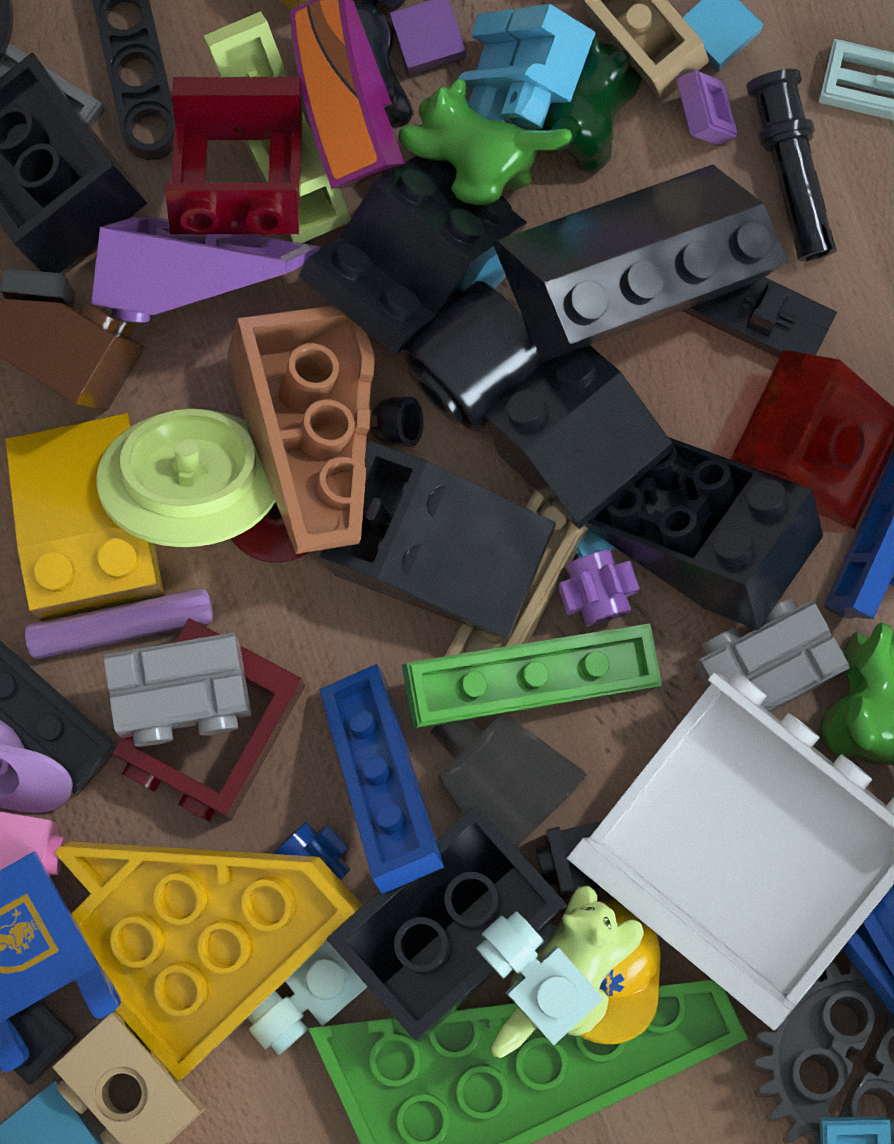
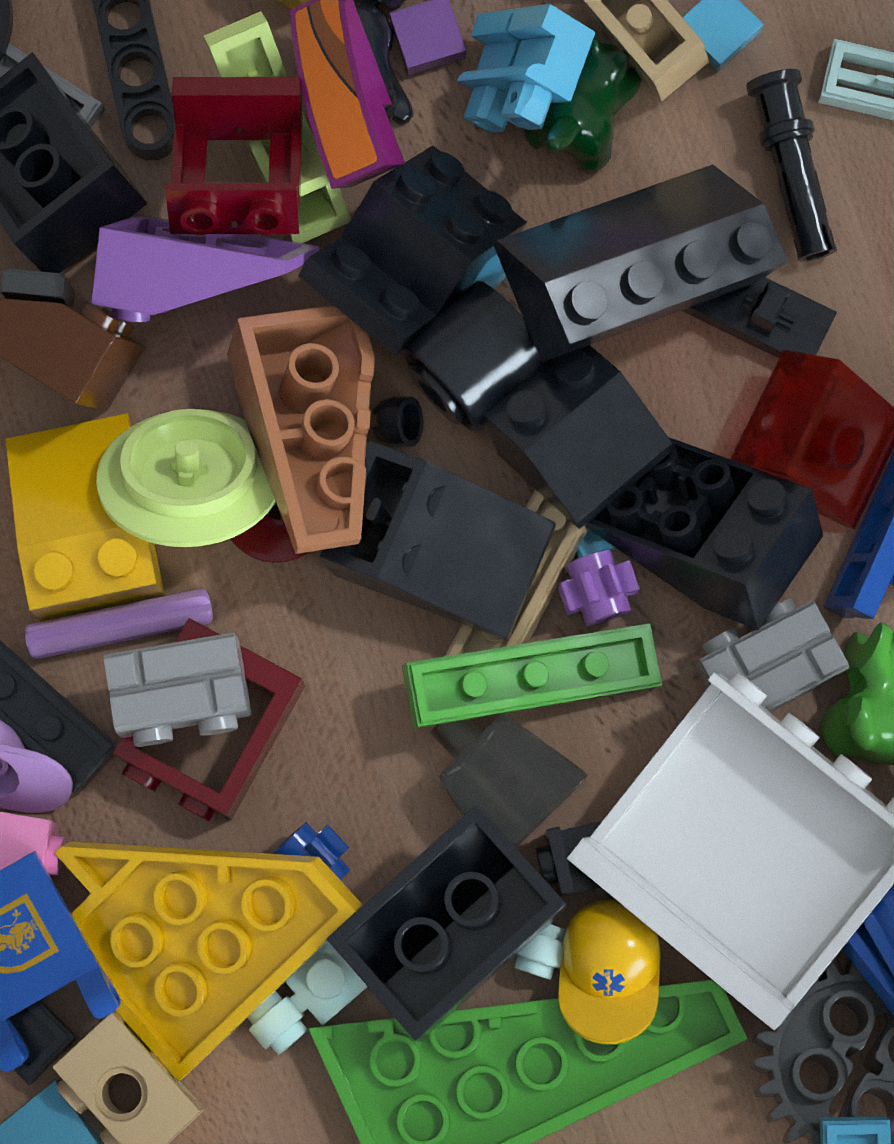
(380, 779): blue plate -> none
(483, 151): bright green animal -> none
(550, 989): light aqua plate -> none
(594, 945): yellowish green animal -> none
(707, 107): medium lavender tile -> none

